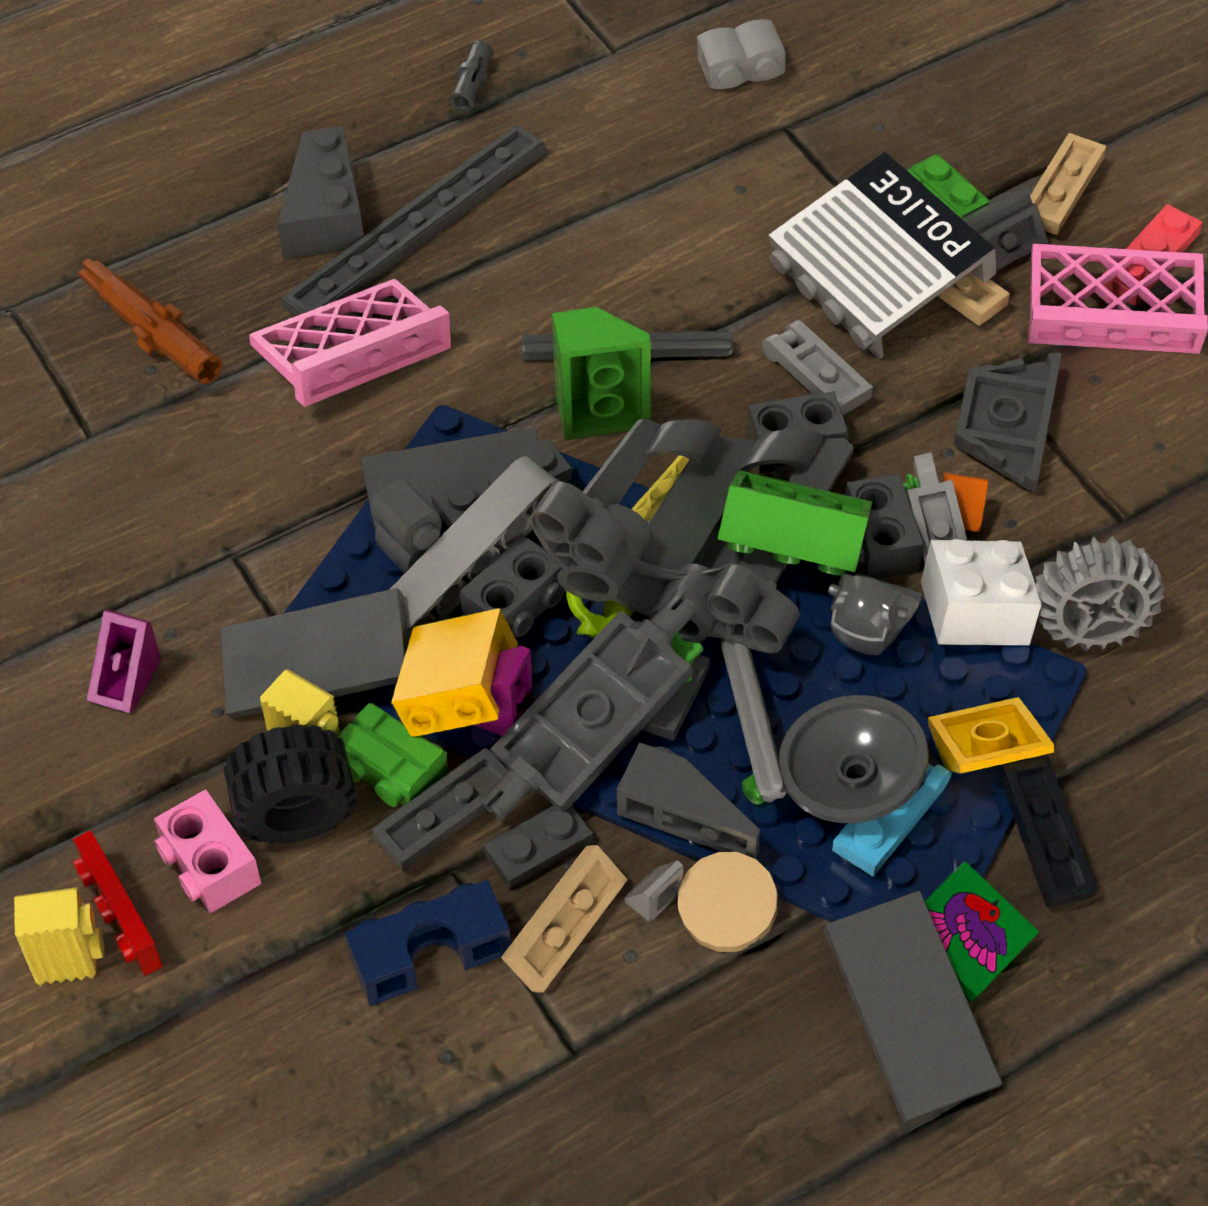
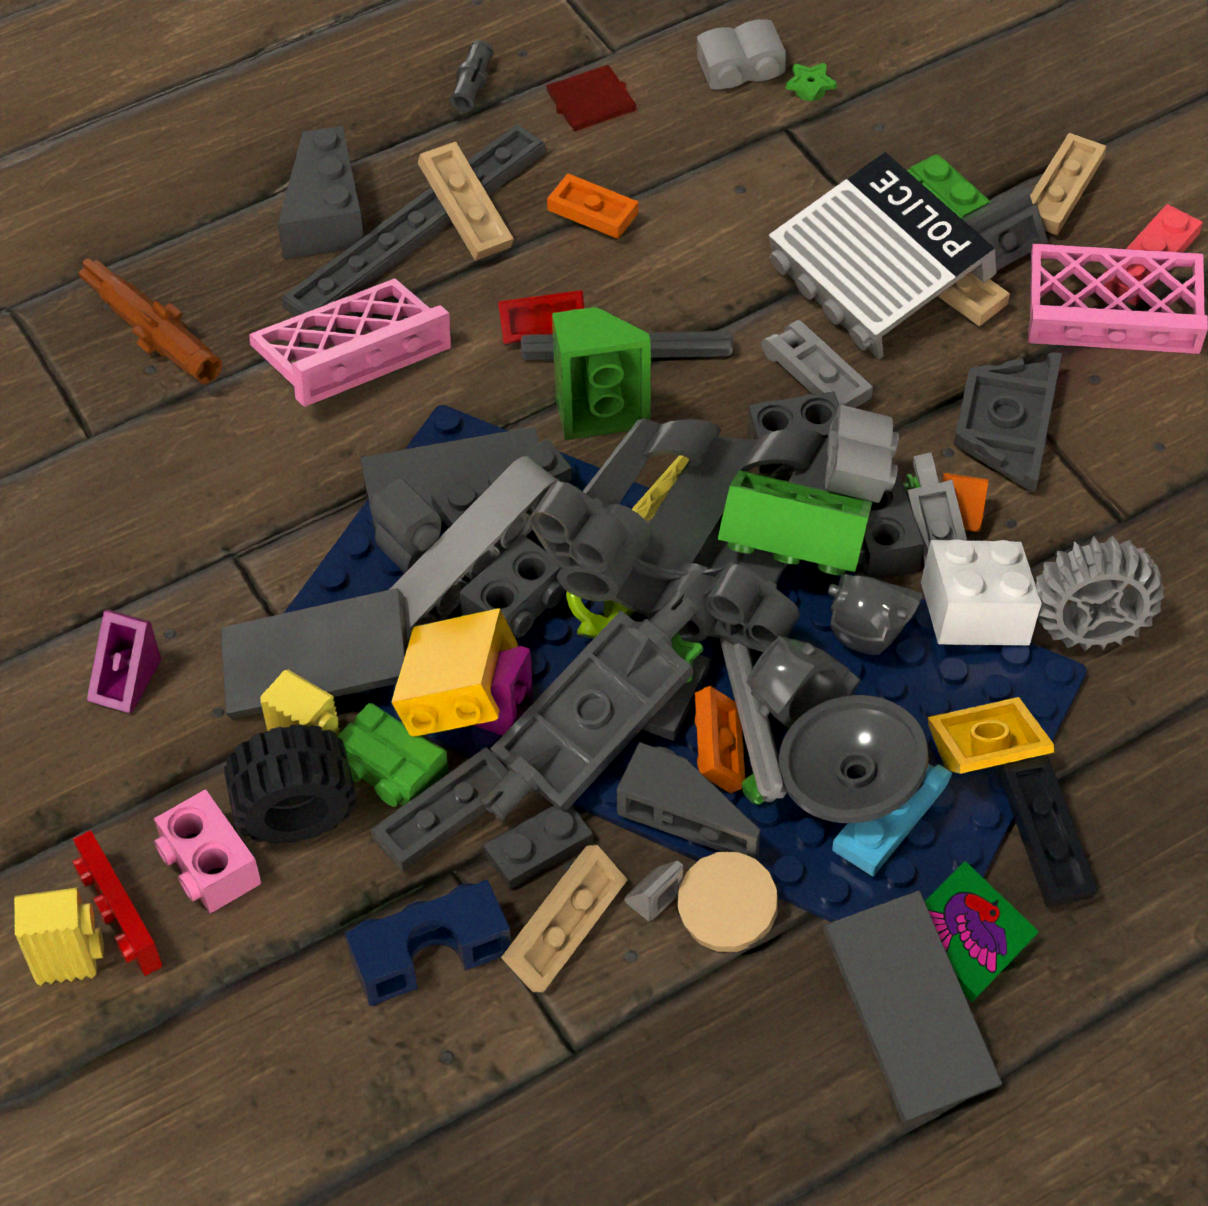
(465, 201): none -> tan plate
(534, 313): none -> red plate
(591, 97): none -> clear red piece
(592, 205): none -> orange plate
(719, 739): none -> orange plate
(796, 678): none -> dark grey helmet
(811, 82): none -> bright green plate
(861, 454): none -> light grey brick

